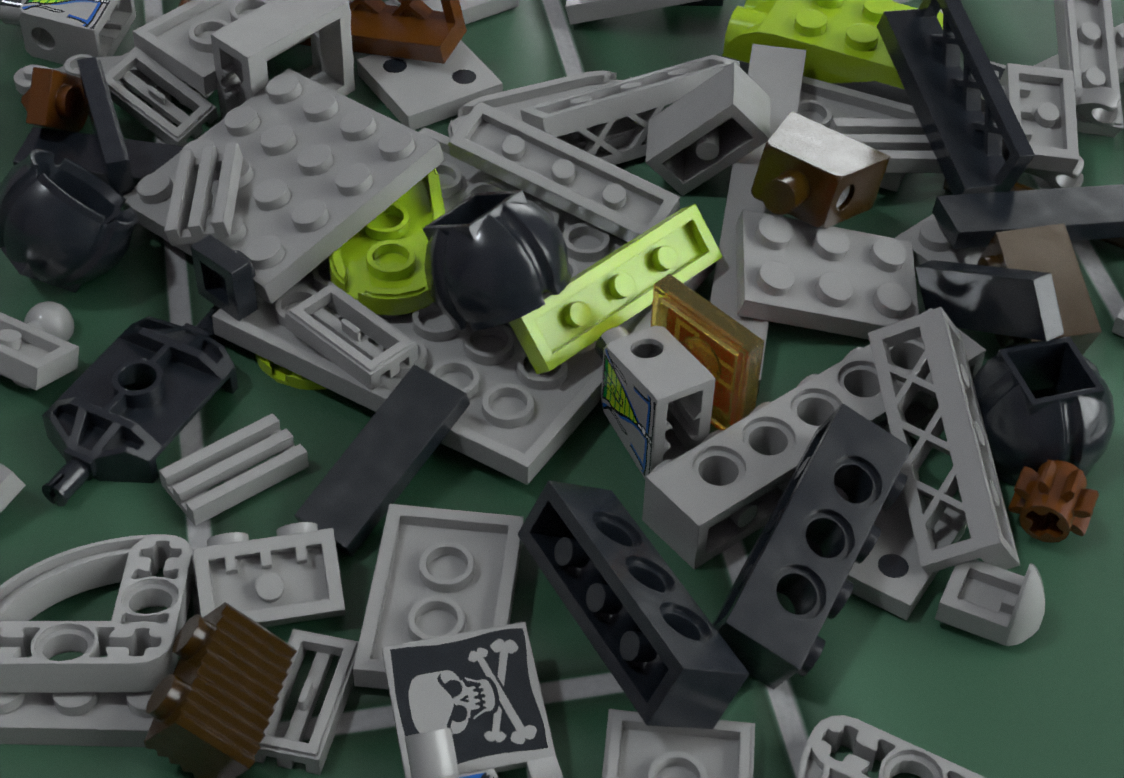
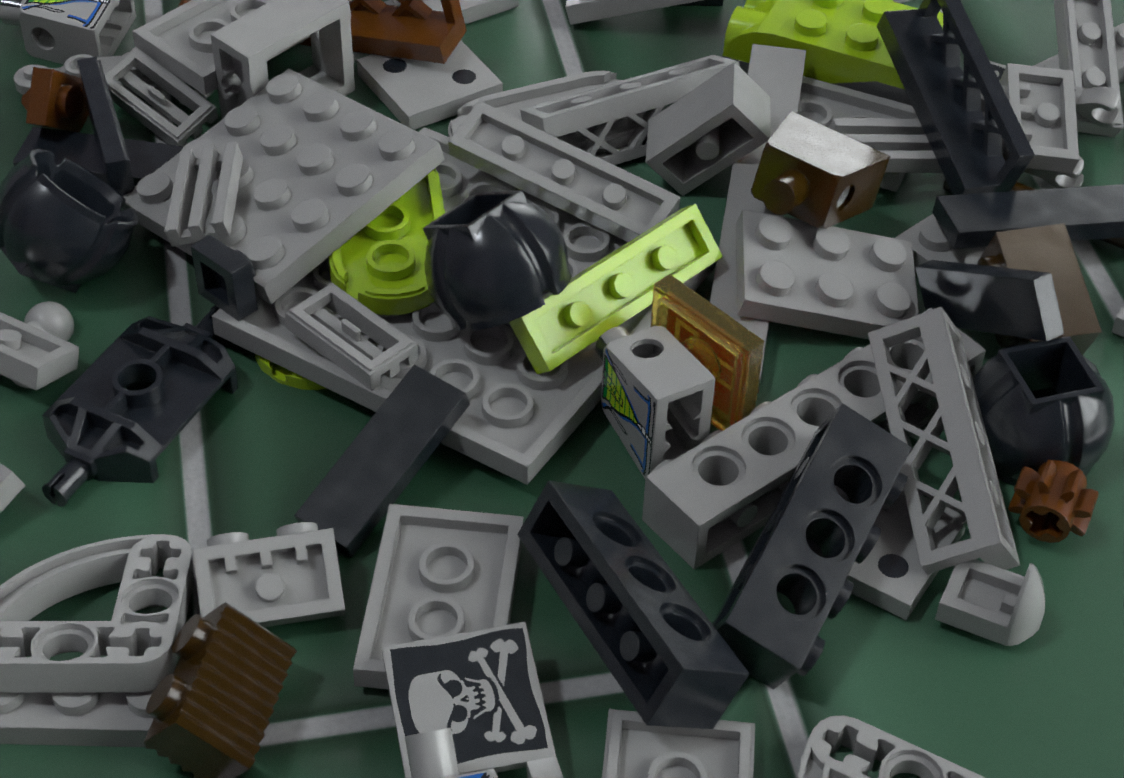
(228, 462): light grey tile -> none
(291, 748): light grey tile -> none

